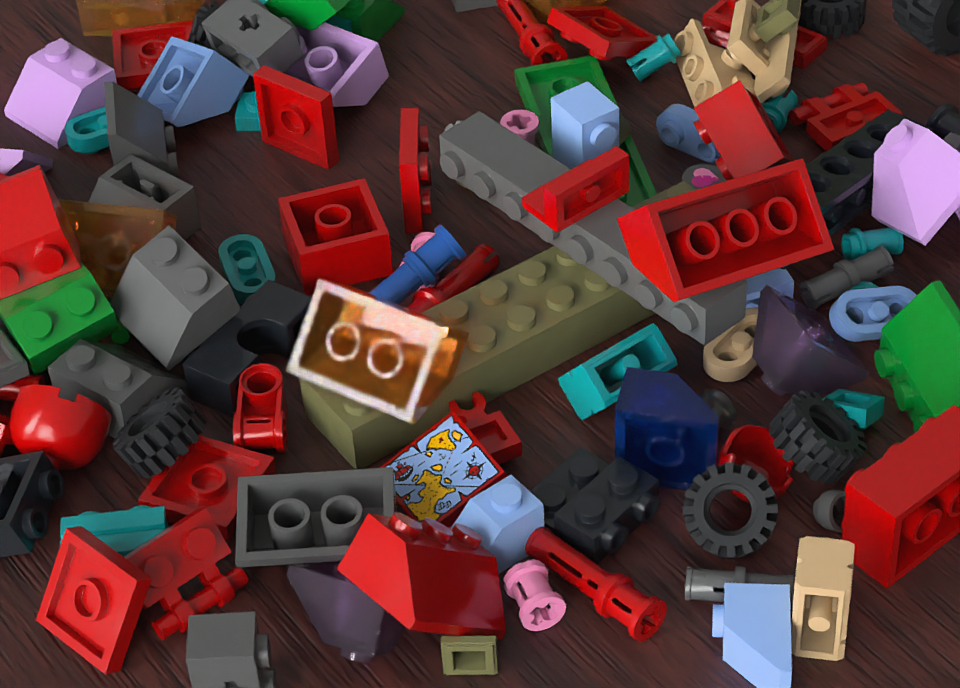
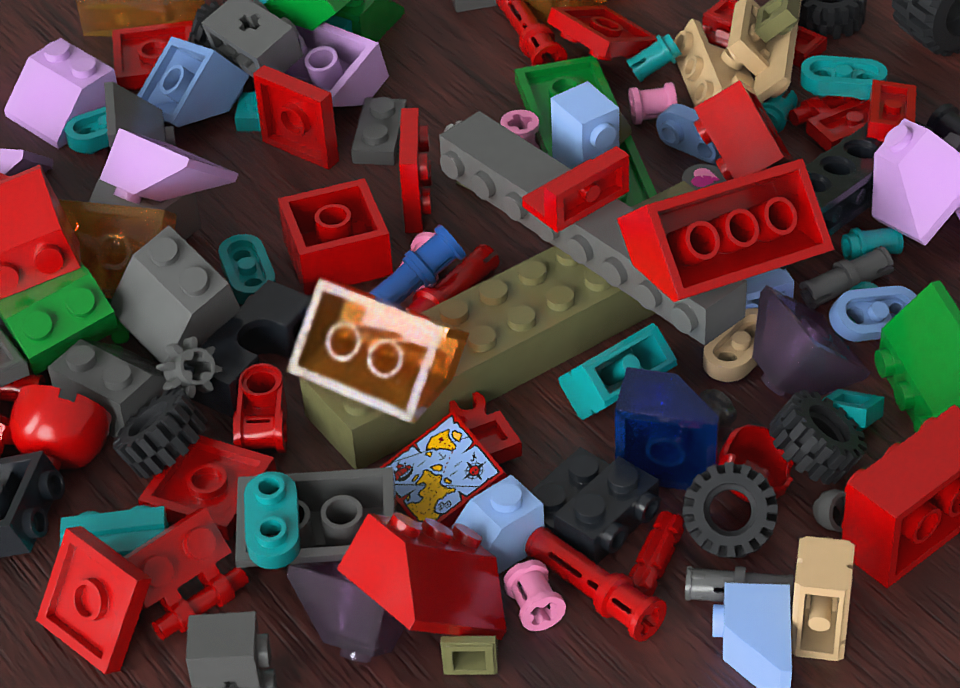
(158, 169): none -> lavender slope
(198, 357): none -> dark grey gear
(272, 515): none -> teal plate
(378, 132): none -> dark grey plate
(650, 102): none -> bright pink bush
(656, 552): none -> red axle
(841, 76): none -> teal plate
(889, 106): none -> red plate

